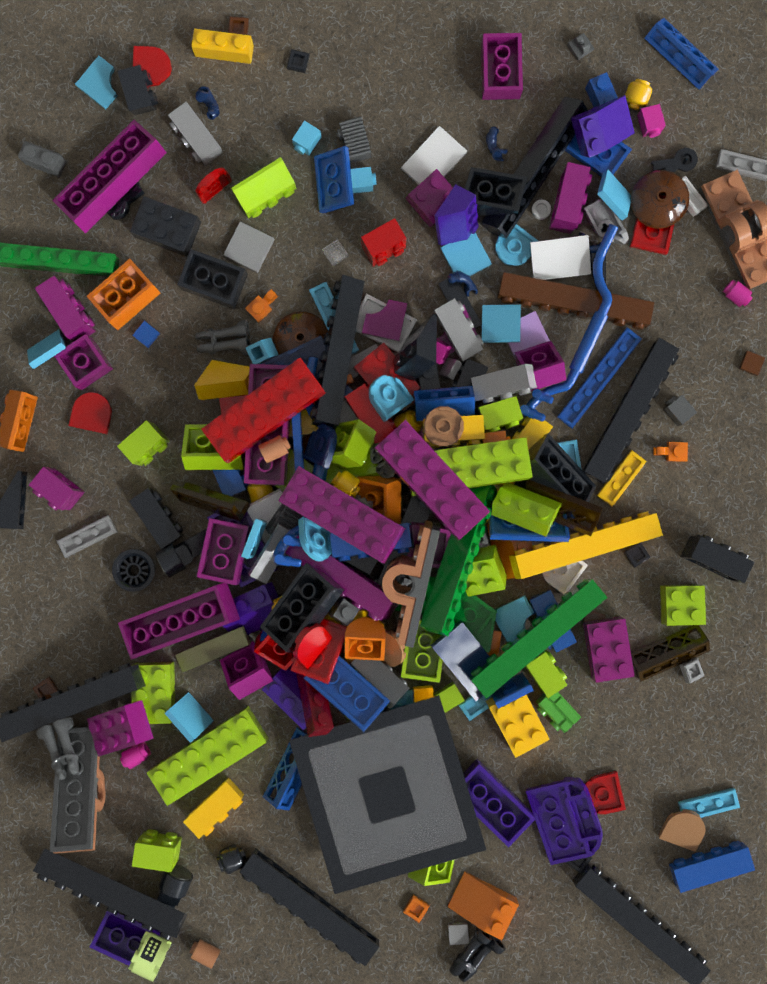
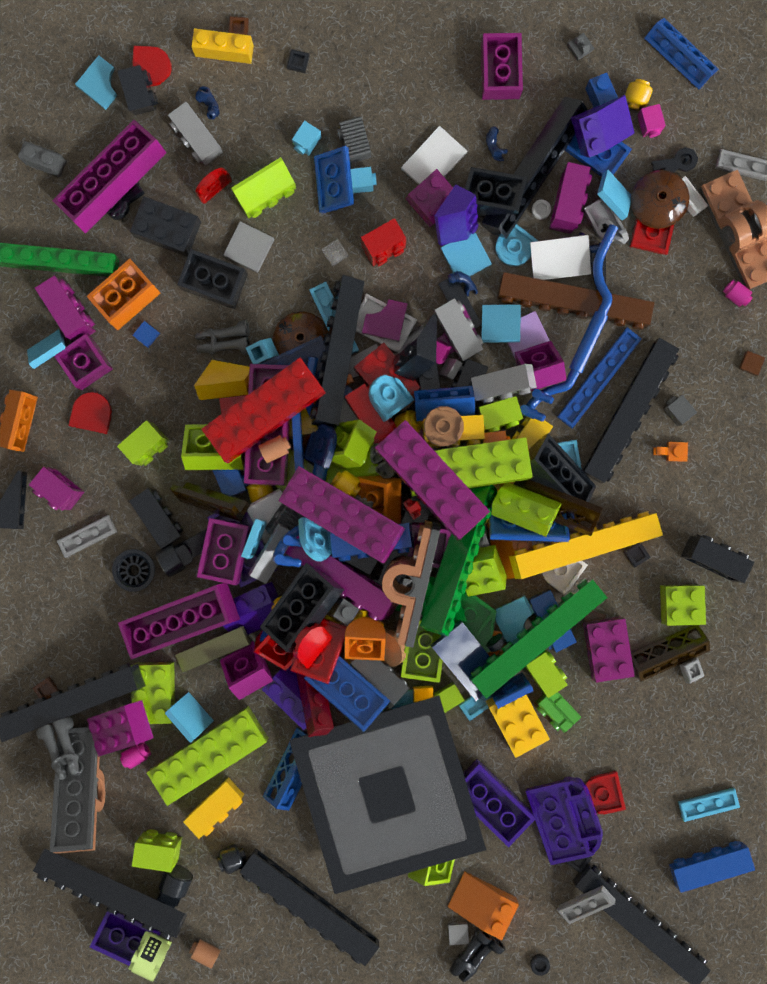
(260, 307): orange plate -> none
(412, 508): none -> red hinge
(416, 908): orange tile -> none
(496, 642): none -> black tile
(540, 964): none -> black tile
(586, 904): none -> light grey tile
(621, 478): yellow tile -> none
(683, 829): medium nougat tile -> none

